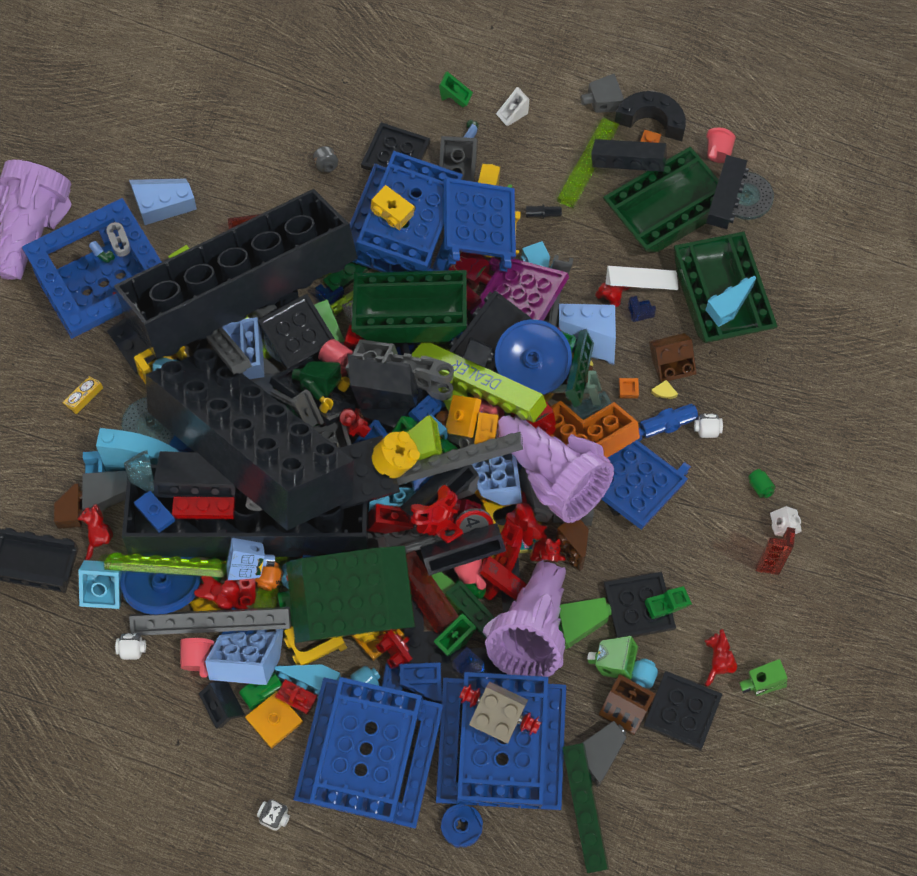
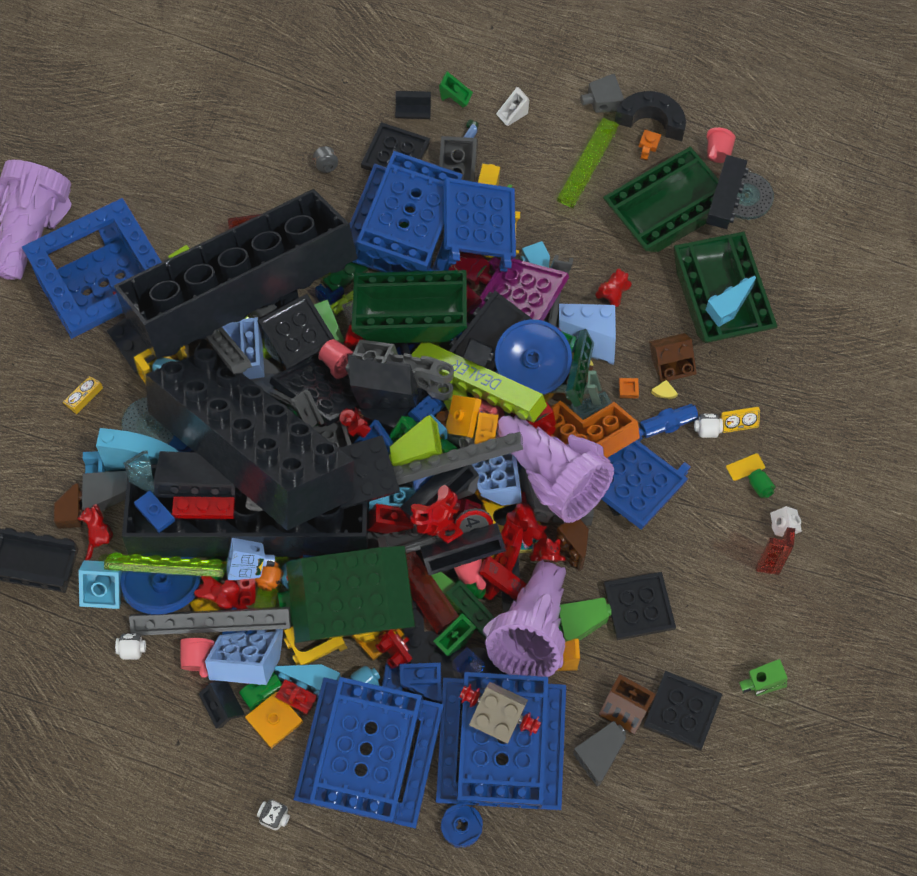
(98, 251): arm -> none
(121, 238): light grey beam -> none
(162, 198): light blue wedge -> none
(320, 380): dark green torso -> none
(392, 207): yellow brick -> none
(395, 454): yellow brick -> none
(413, 105): none -> black panel
(541, 211): black axle -> none
(571, 656): none -> light orange slope
(585, 808): dark green plate -> none
(615, 657): bright green torso -> none
(629, 155): black brick -> none
(640, 310): clear blue panel -> none
(641, 277): white slope -> none
(644, 673): medium azure head -> none
(667, 603): green slope -> none
(722, 659): red animal -> none
(740, 419): none -> slope
(745, 466): none -> yellow sticker

